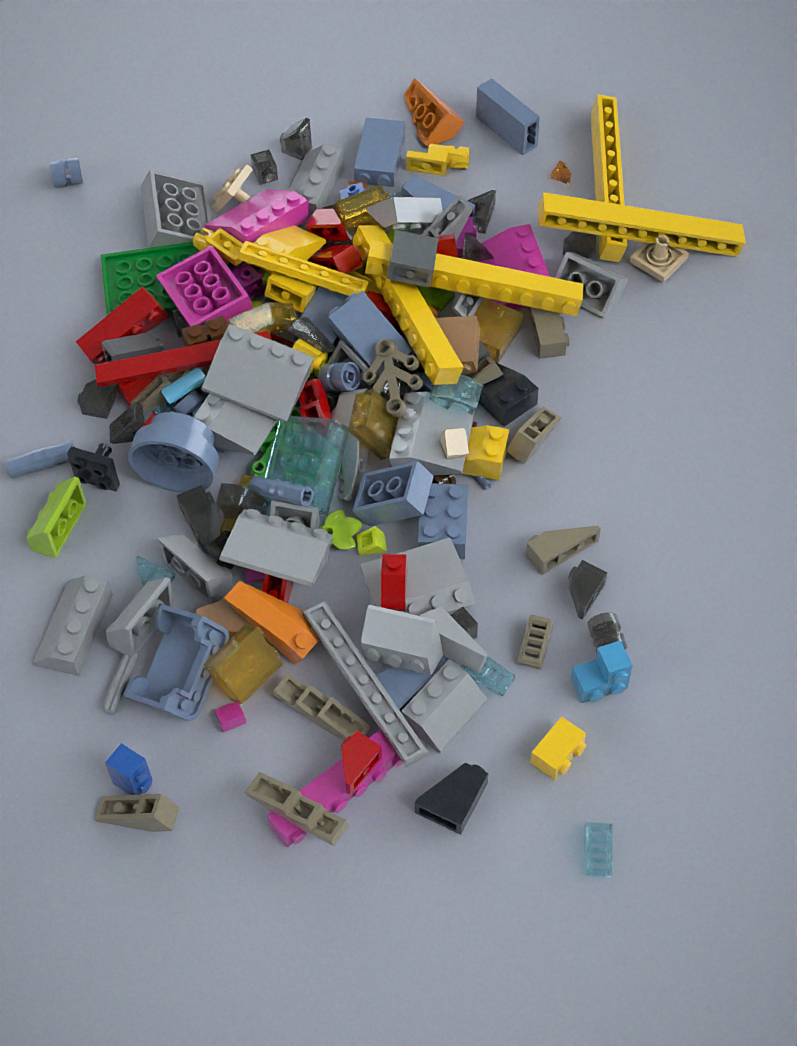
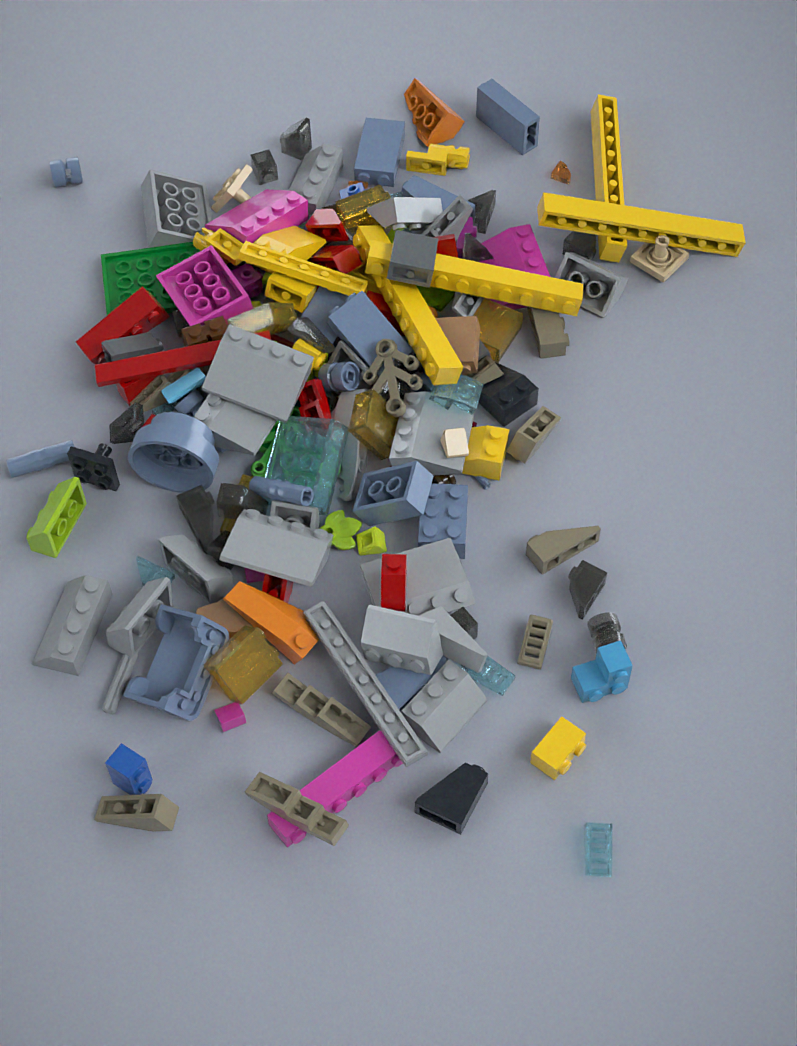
(97, 400): clear smoke slope -> none
(358, 759): red slope -> none

